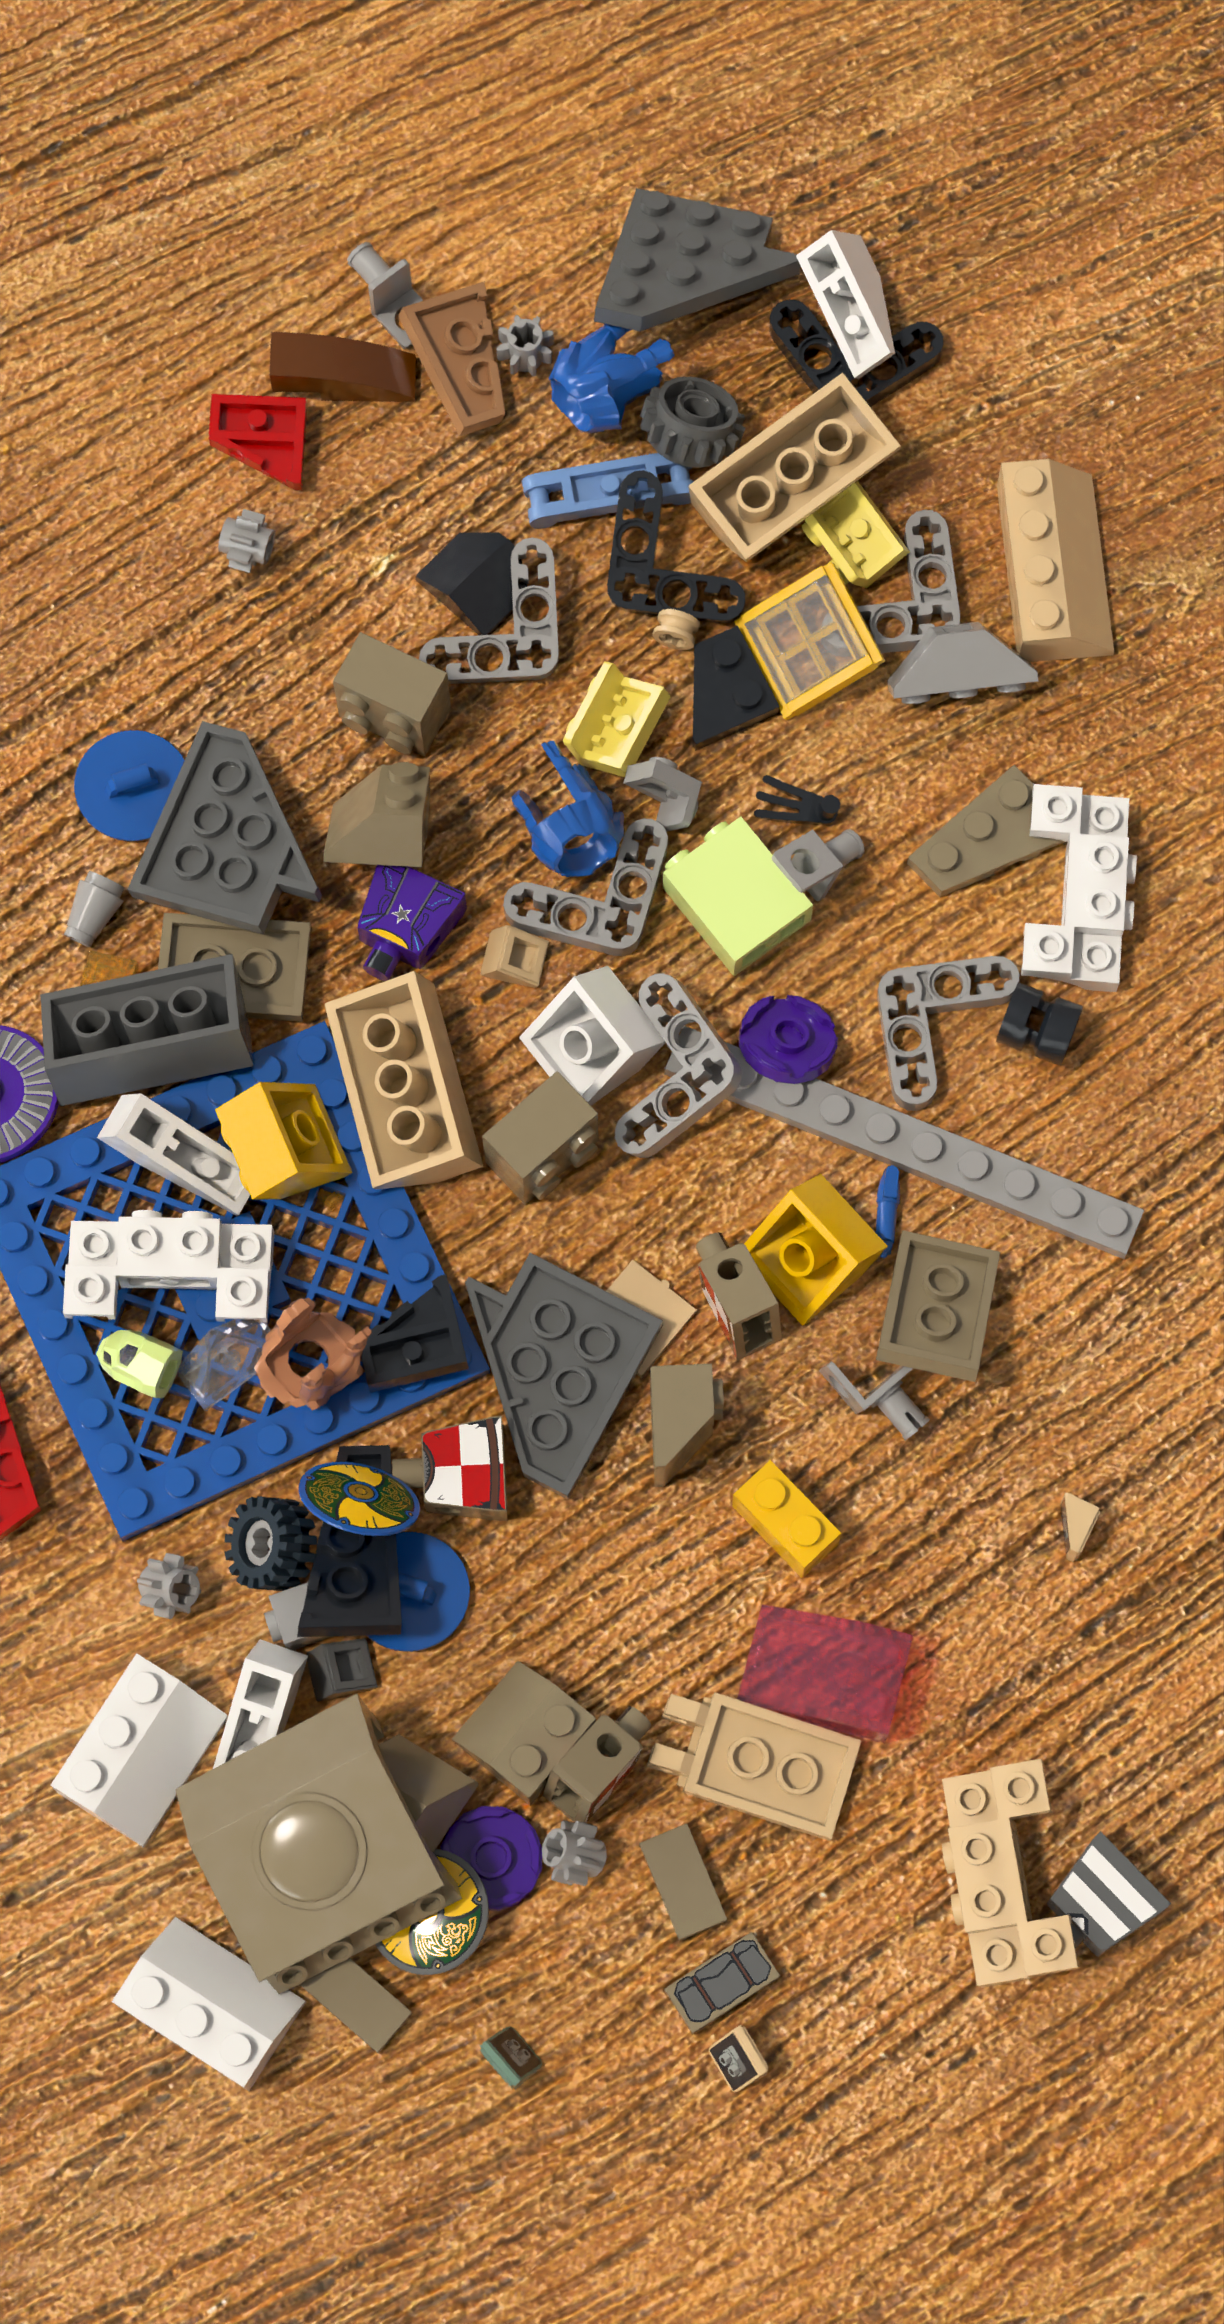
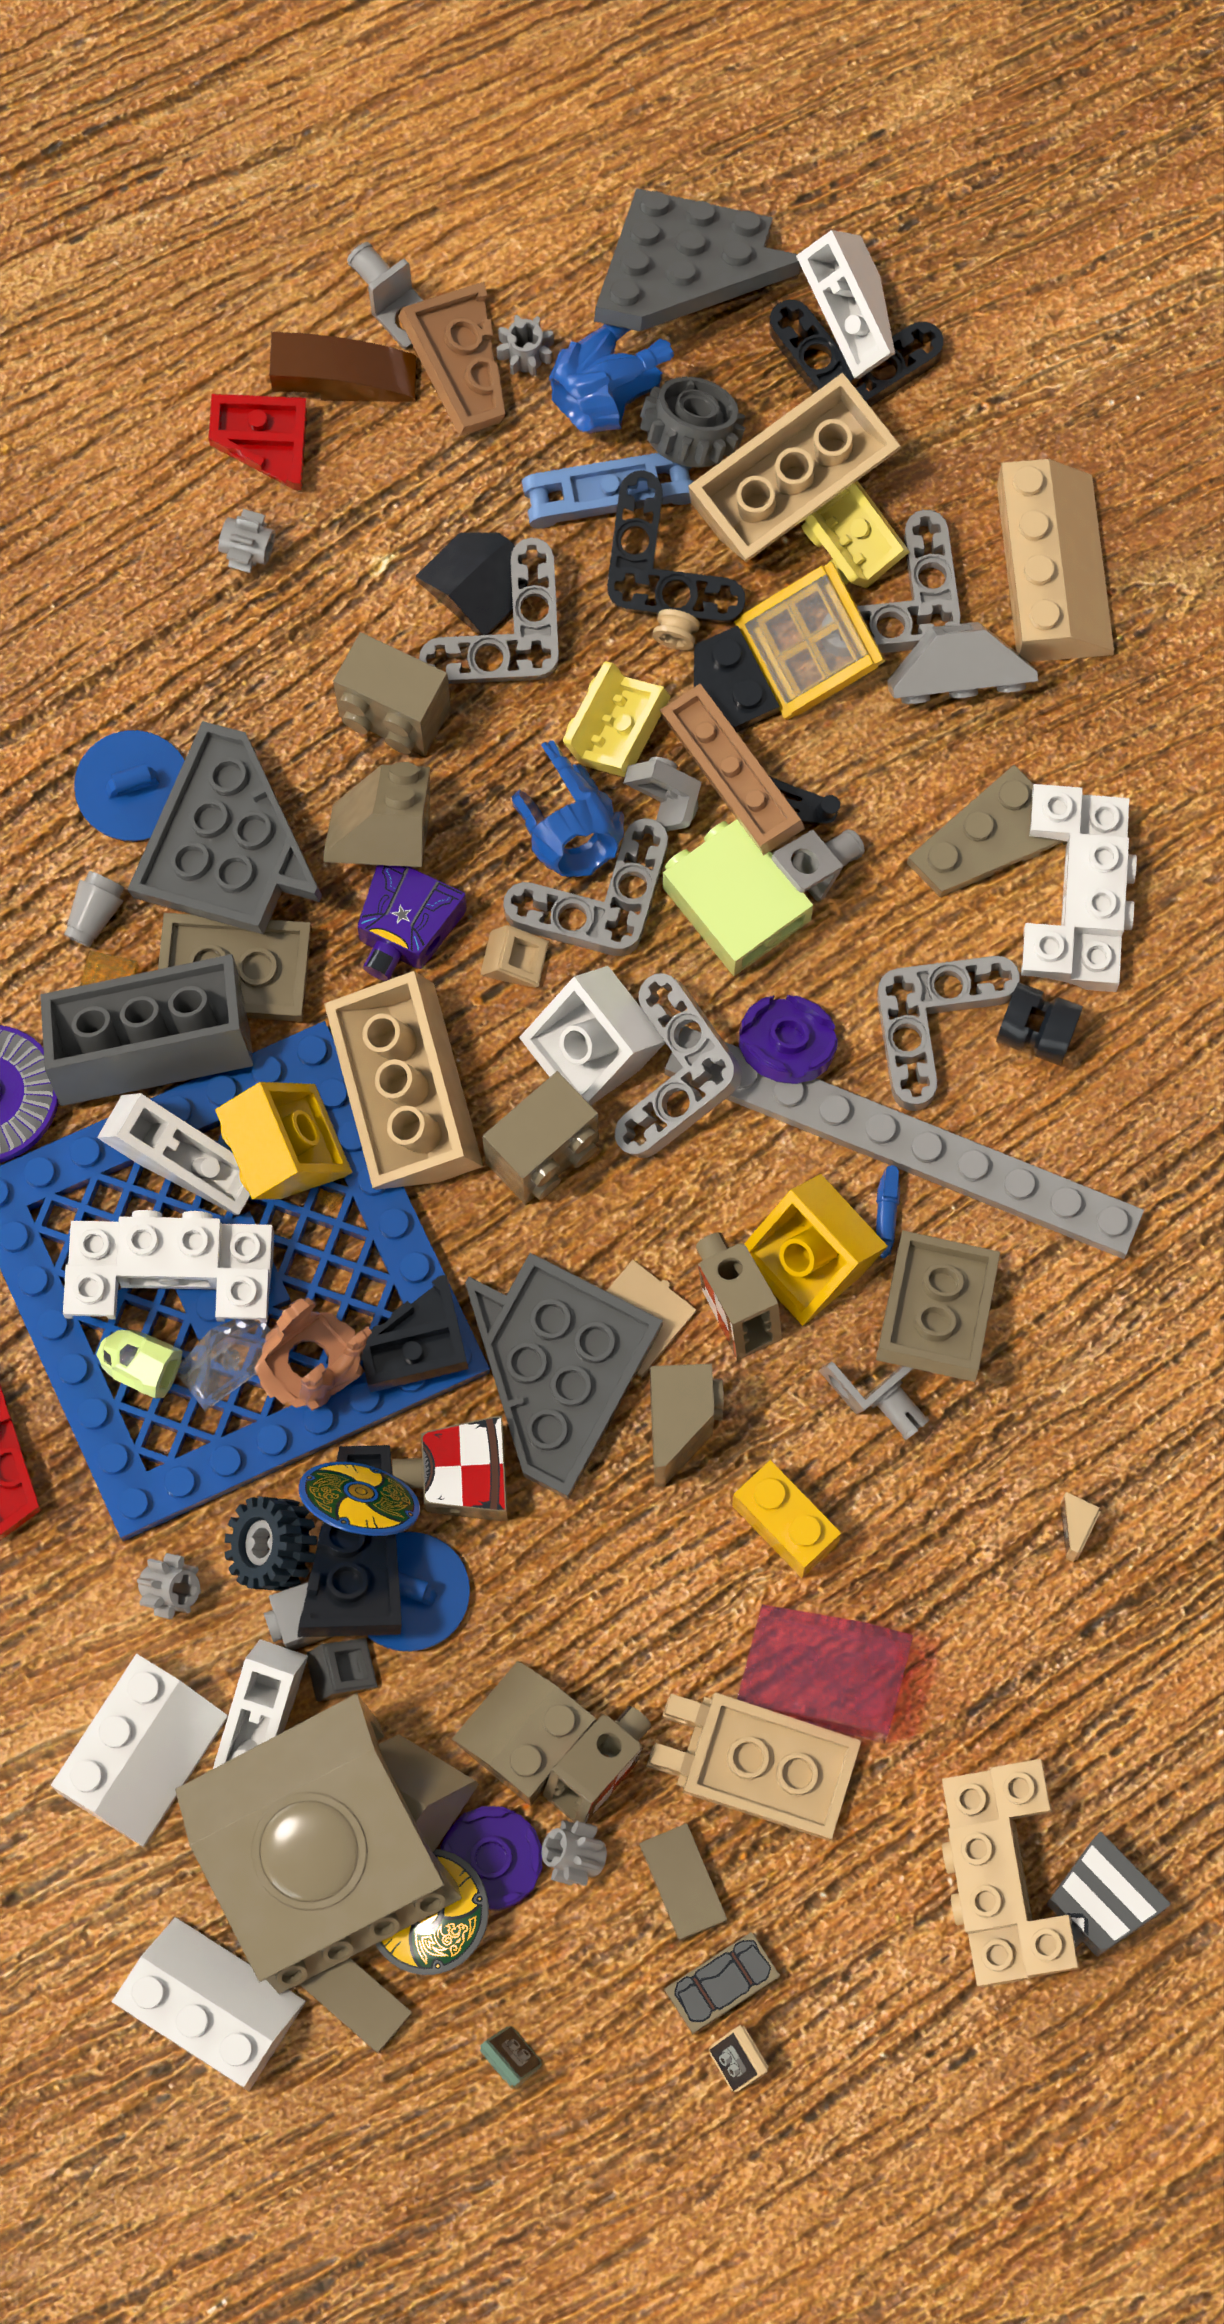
(732, 770): none -> medium nougat piece

